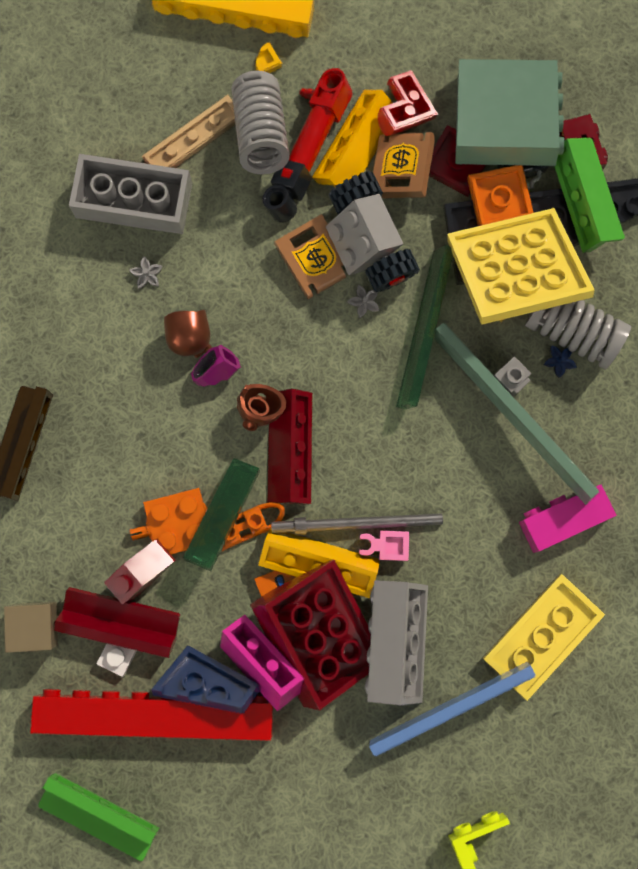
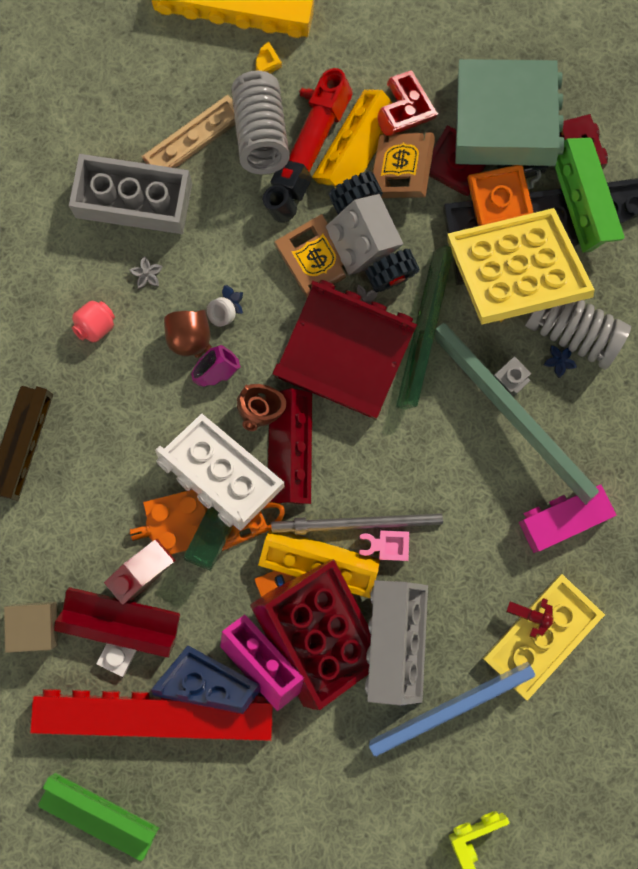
(93, 321): none -> coral head
(219, 472): none -> white bracket
(221, 311): none -> white tile
(234, 297): none -> dark blue plant
(345, 349): none -> dark red panel
(544, 620): none -> dark red piece

